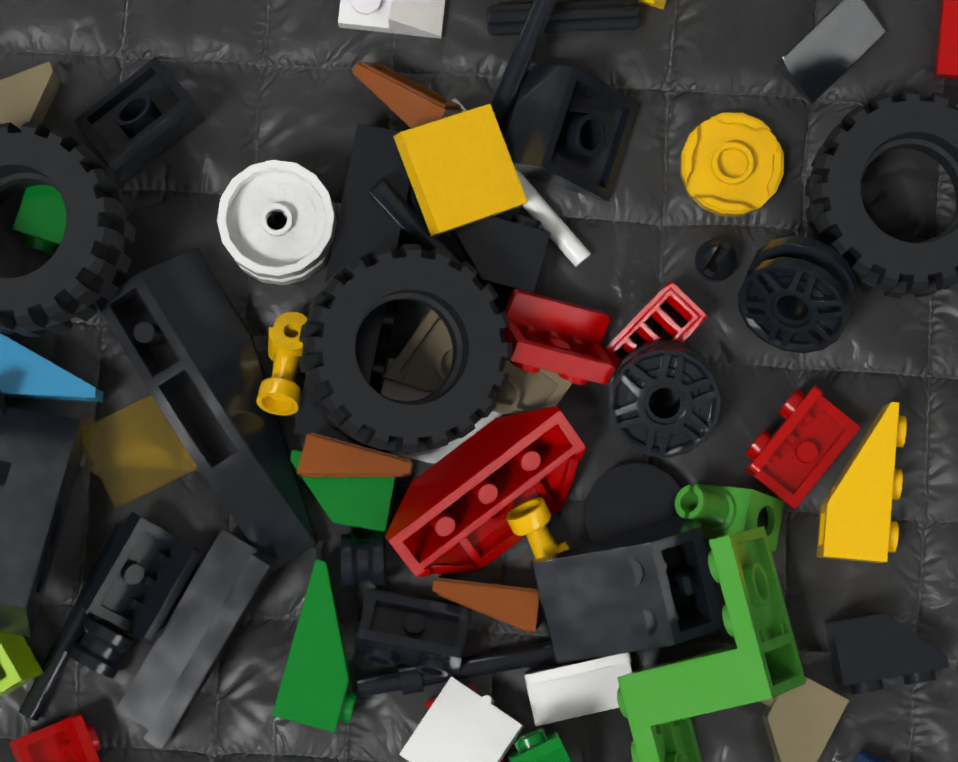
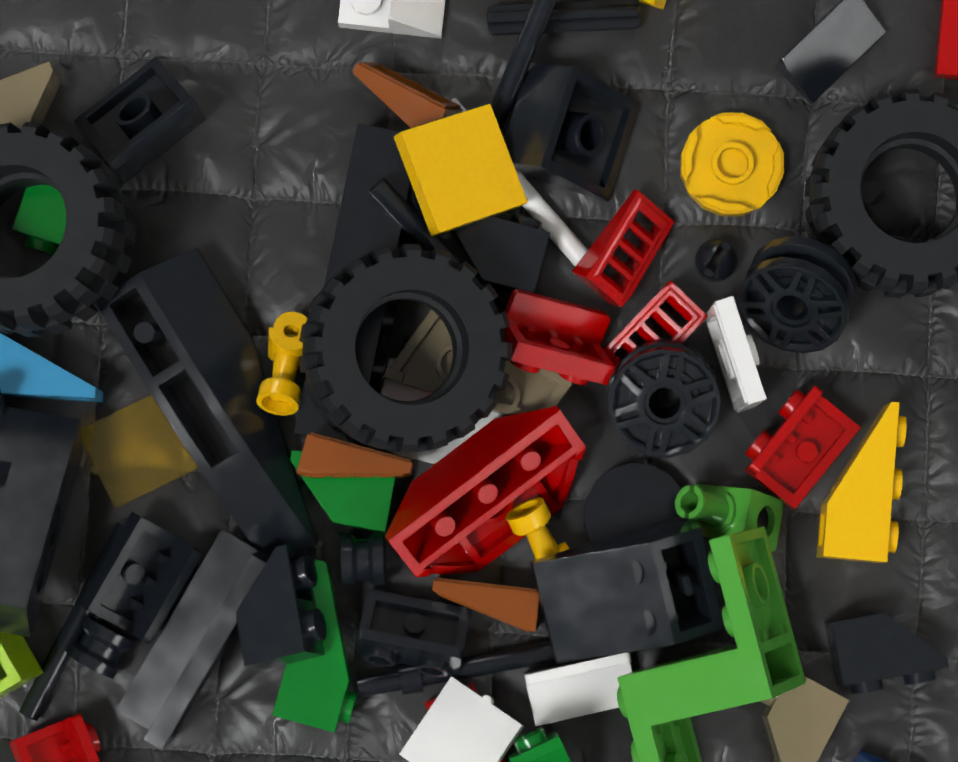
(254, 200): white wheel -> none
(280, 613): none -> black slope
(591, 266): none -> red slope
(735, 355): none -> white plate

